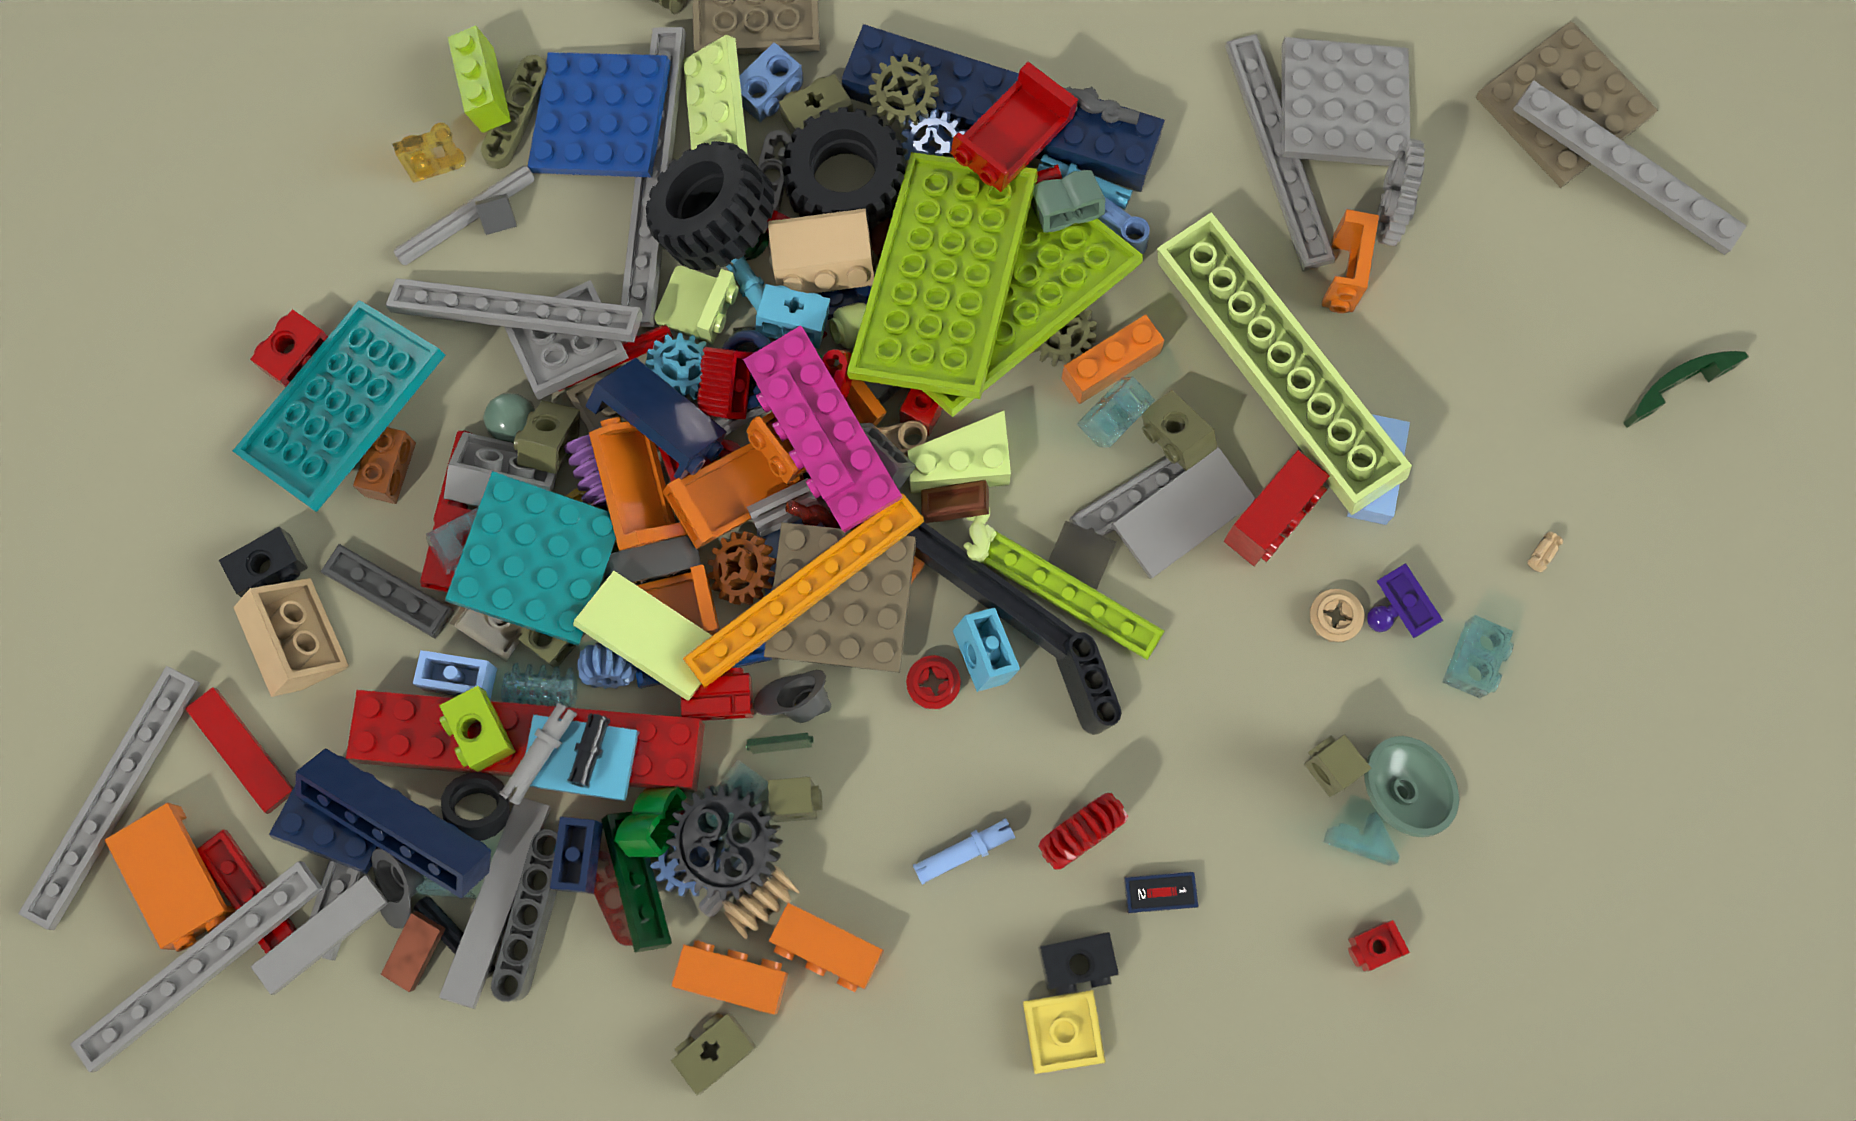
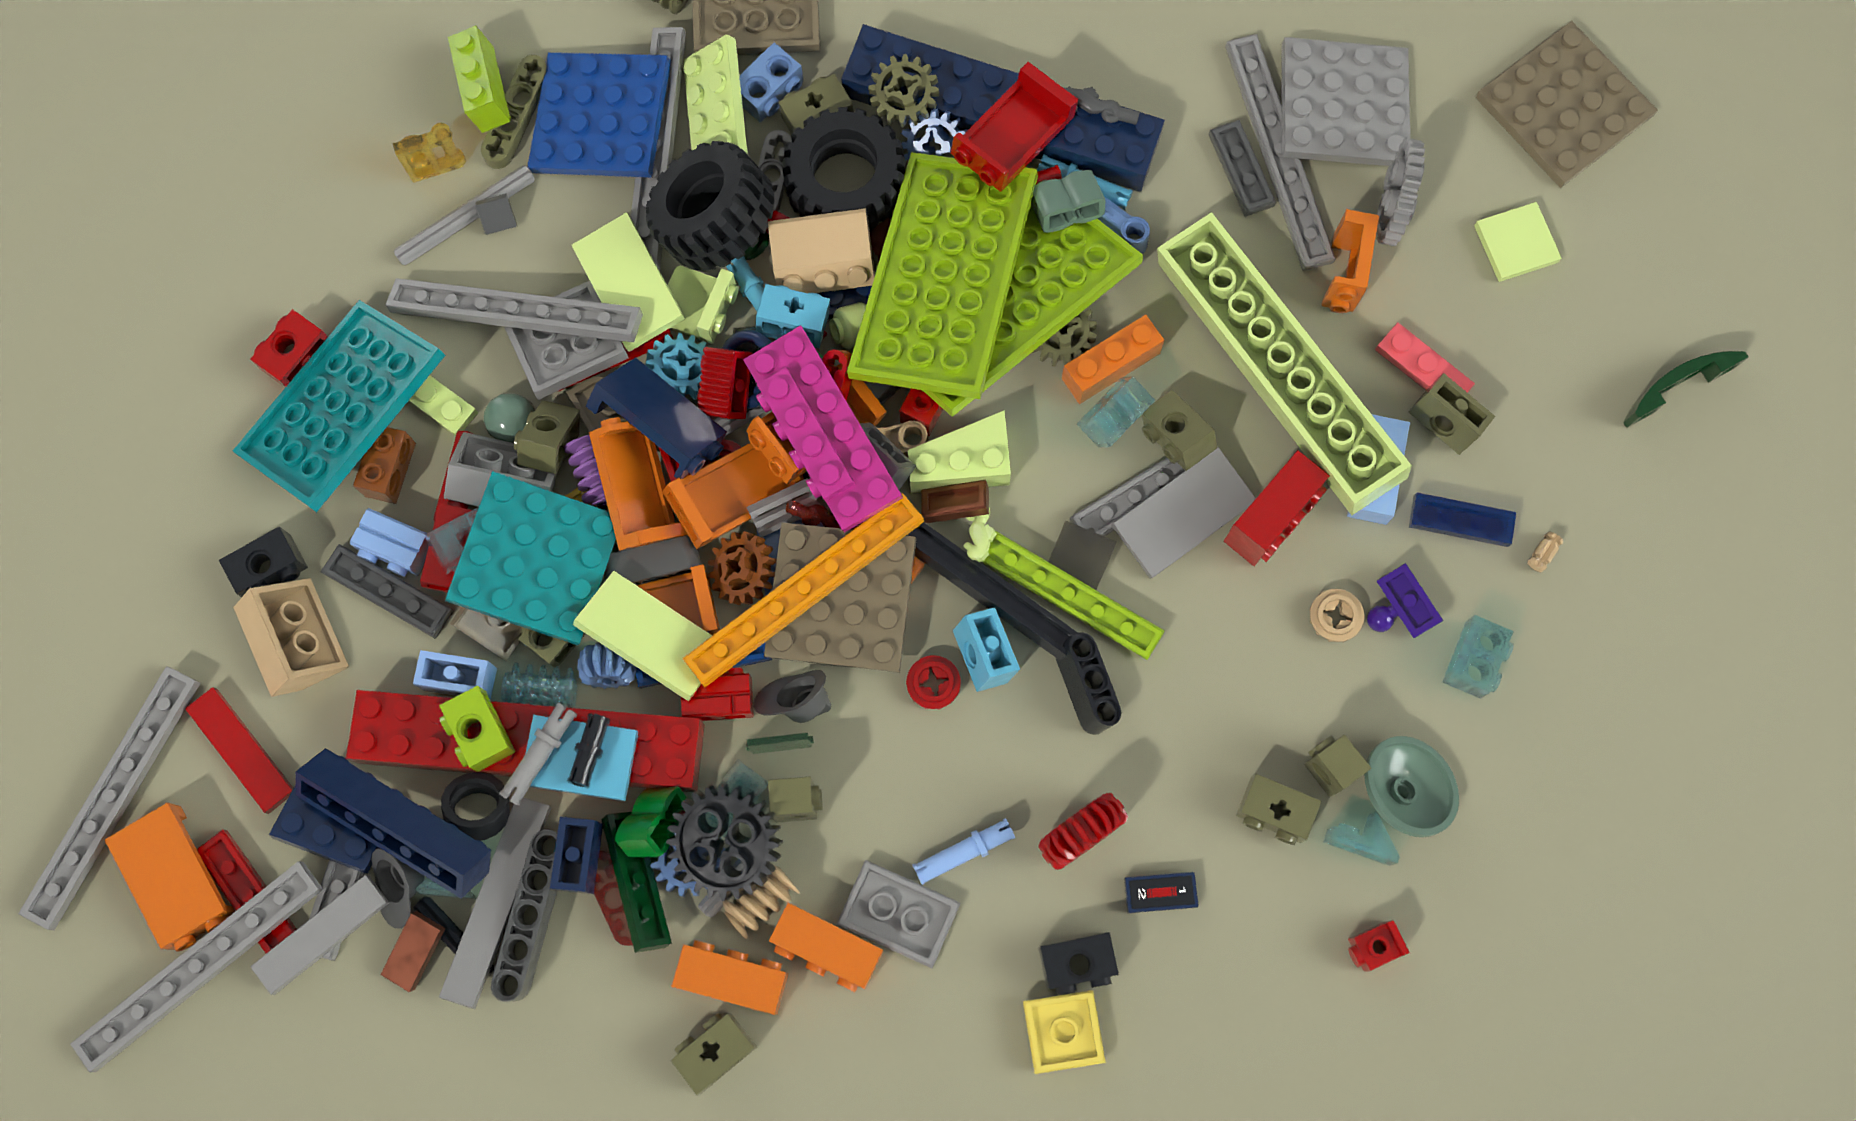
(391, 542): none -> light blue brick
(443, 406): none -> yellowish green plate
(628, 276): none -> yellowish green tile
(898, 914): none -> light grey tile
(1242, 168): none -> dark grey tile
(1298, 808): none -> olive brick
(1418, 359): none -> coral plate
(1451, 414): none -> olive brick
(1462, 519): none -> clear blue plate
(1517, 241): none -> yellowish green tile
(1629, 167): light grey plate -> none

